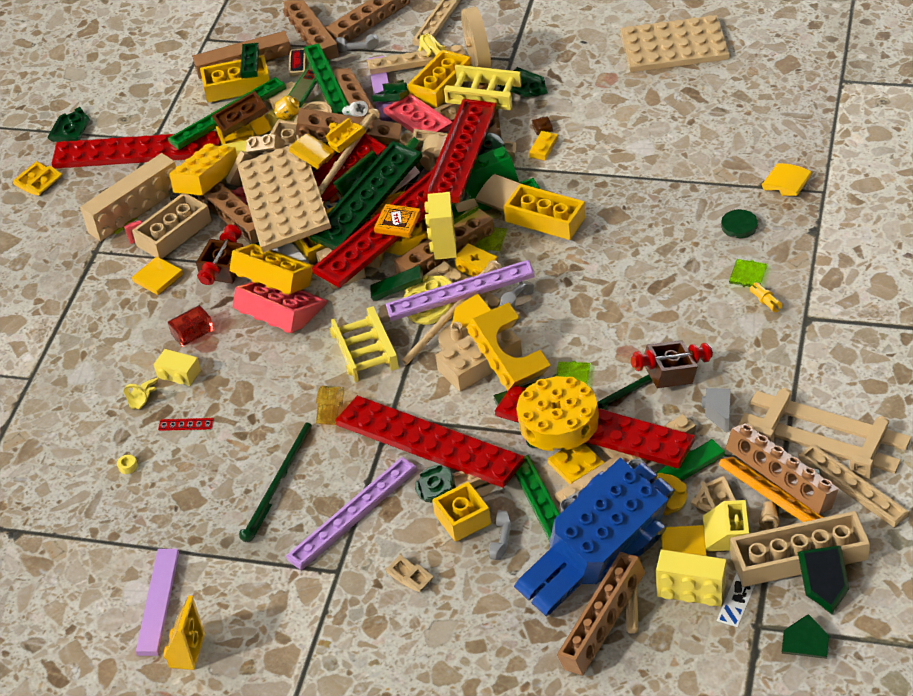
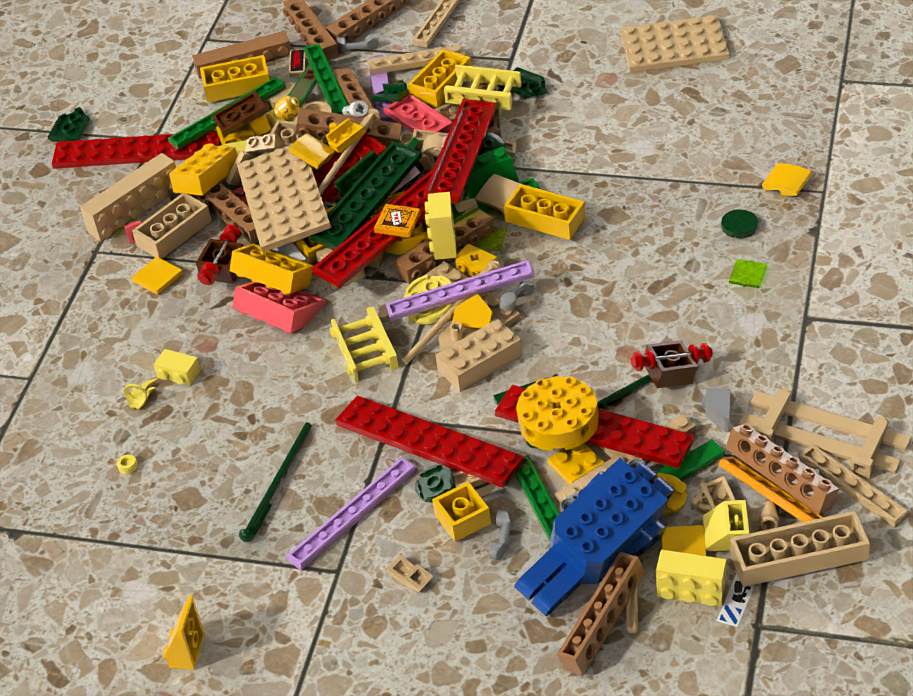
(37, 178): yellow slope -> none
(157, 602): lavender tile -> none
(185, 424): red sticker -> none
(190, 325): clear red brick -> none
(249, 60): dark green tile -> none
(328, 401): clear yellow brick -> none
(396, 283): dark green tile -> none
(430, 44): light yellow piece -> none
(475, 37): tan brick -> none
(509, 369): yellow arch -> none
(542, 124): reddish brown plate -> none
(543, 145): yellow plate -> none
(575, 369): clear neon green piece -> none
(766, 297): yellow pin -> none
(805, 639): dark green slope -> none
(824, 576): black tile -> none

